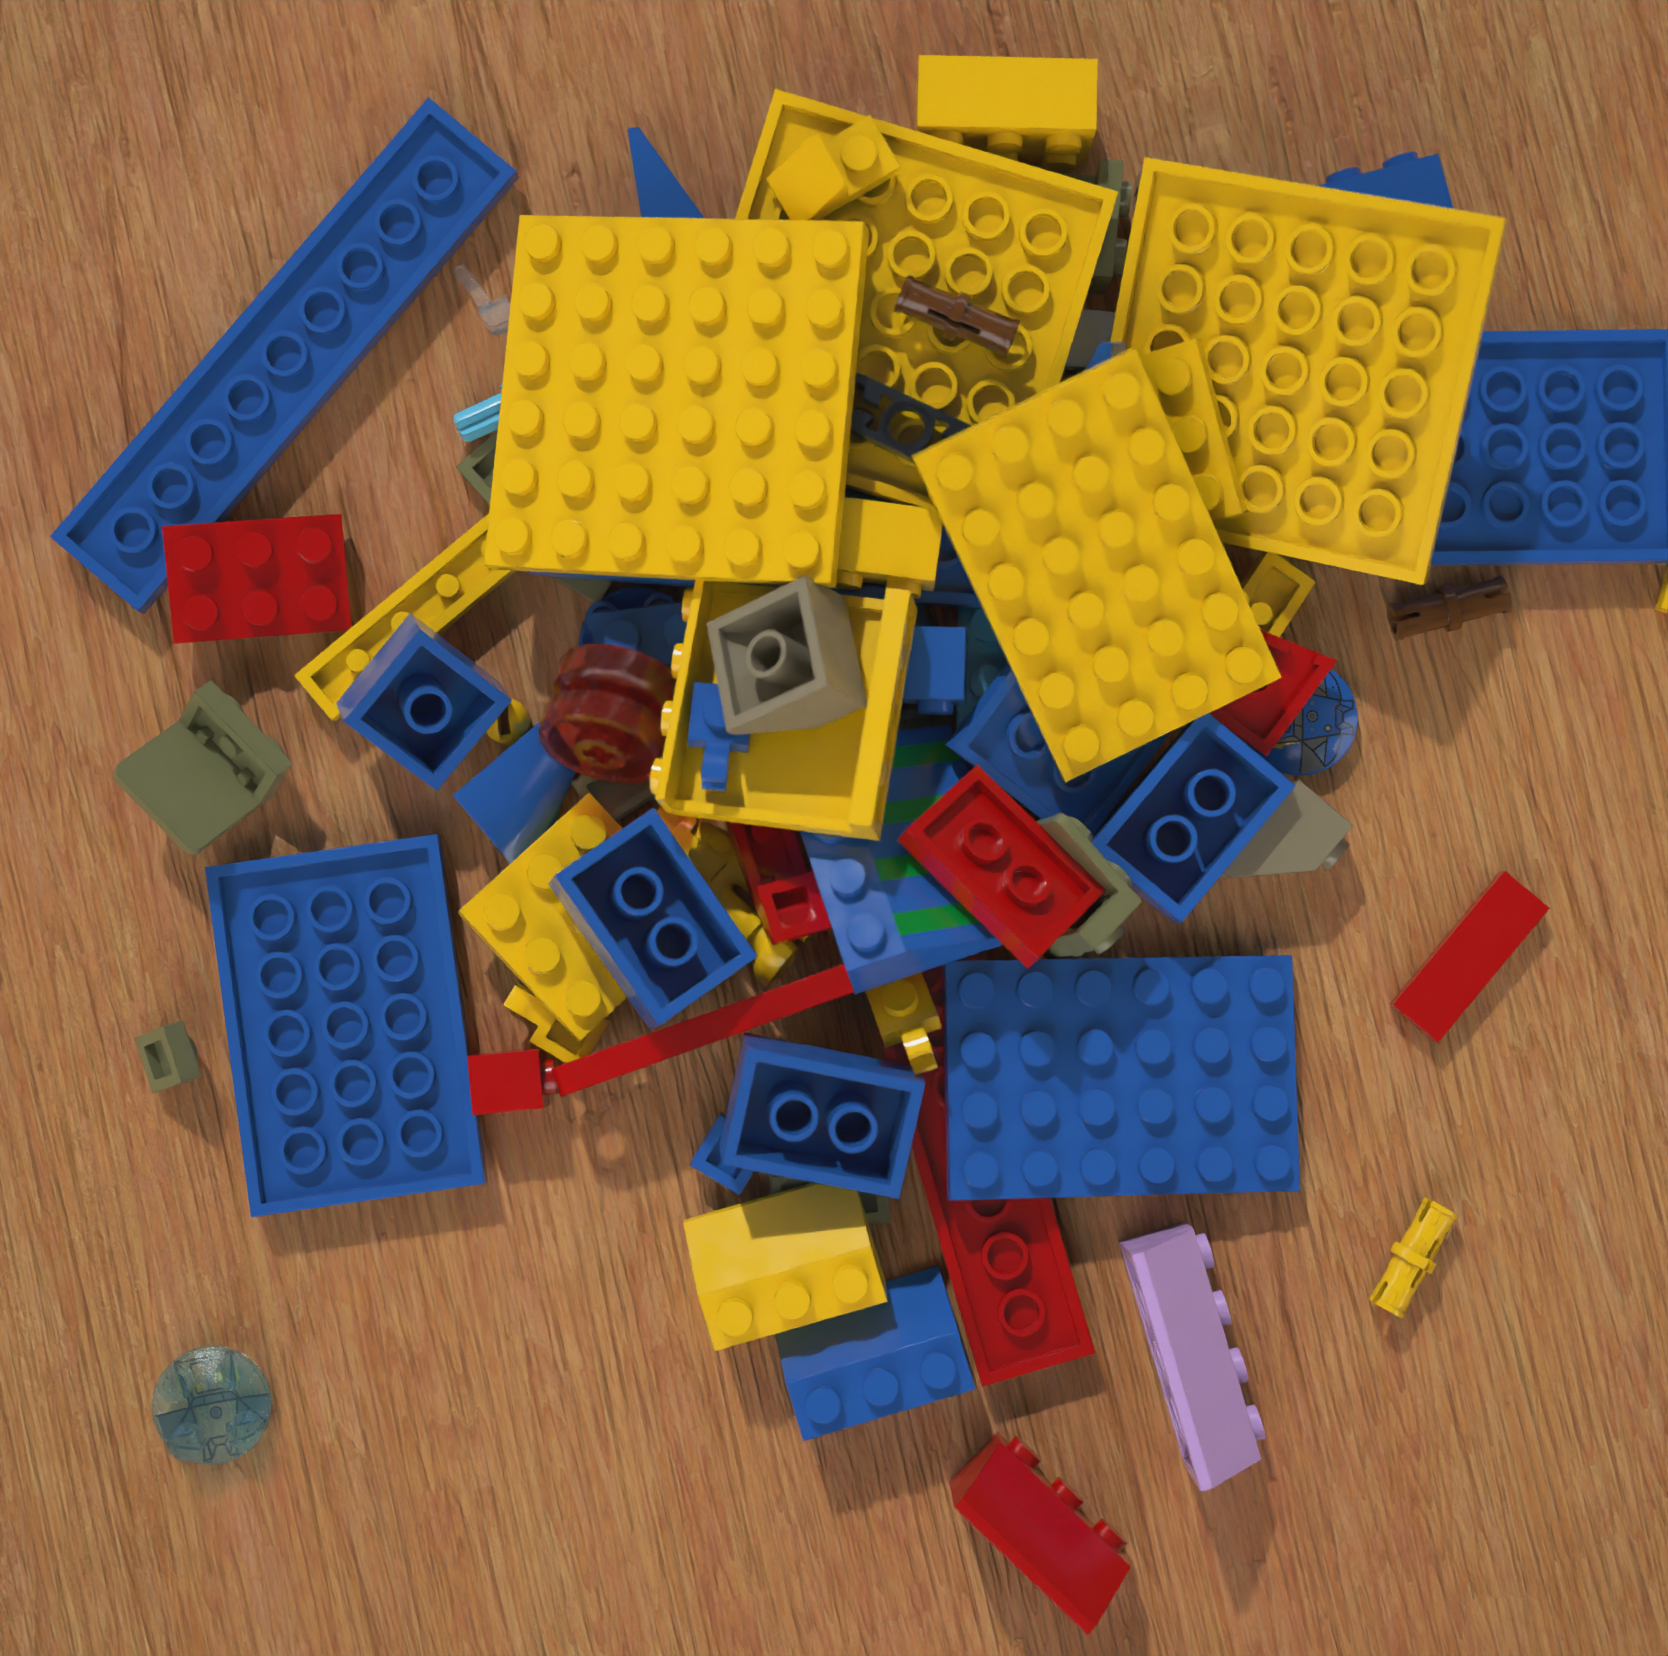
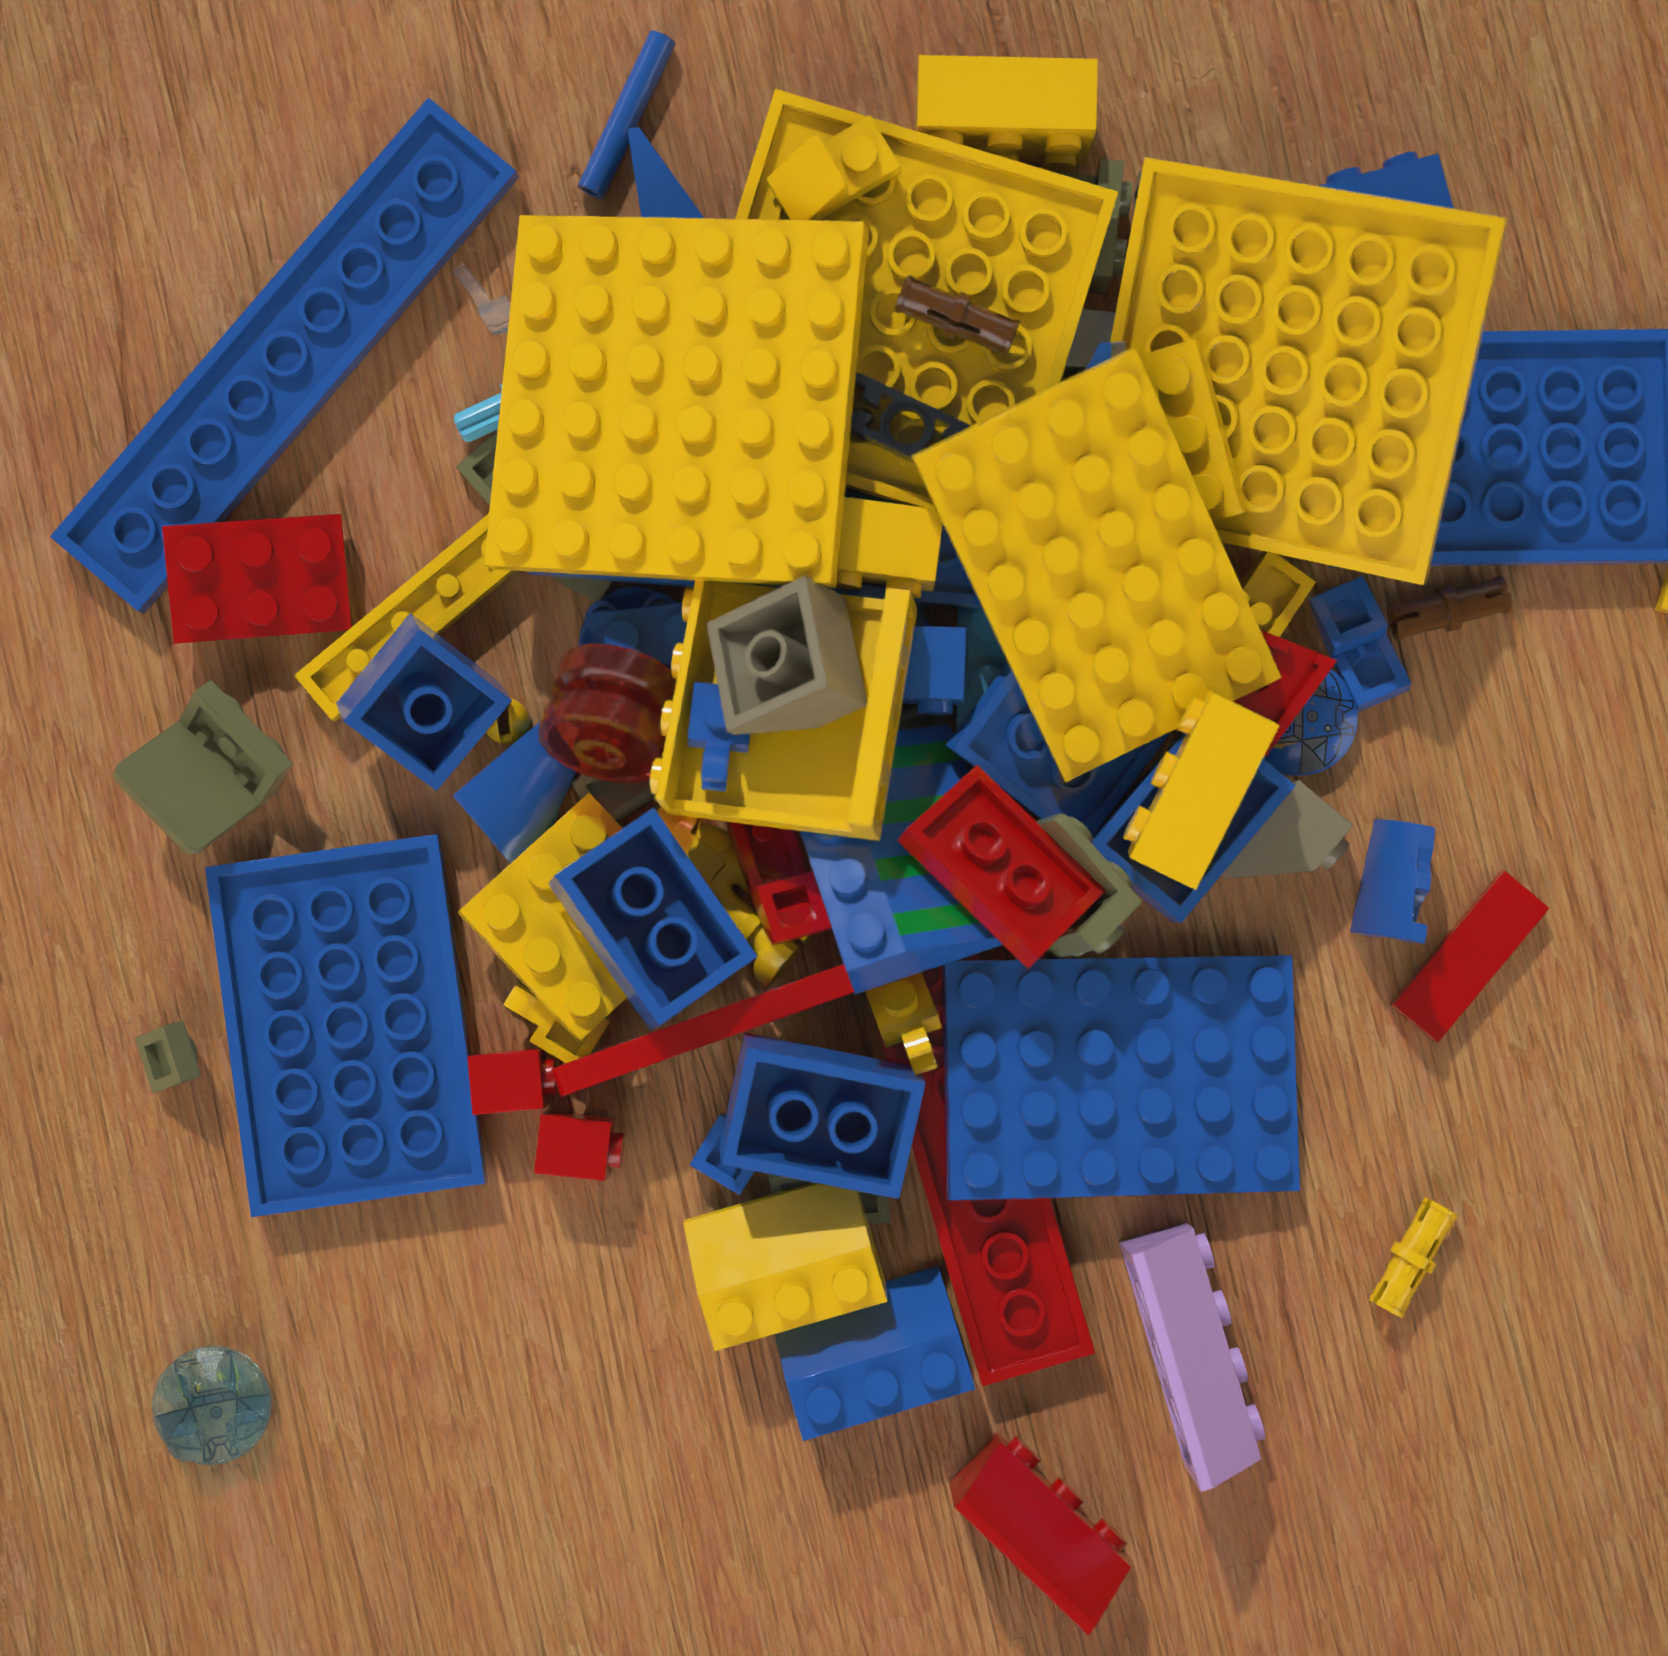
(578, 1146): none -> red brick
(626, 114): none -> blue piece
(1199, 788): none -> yellow brick
(1358, 639): none -> blue slope
(1394, 881): none -> blue slope

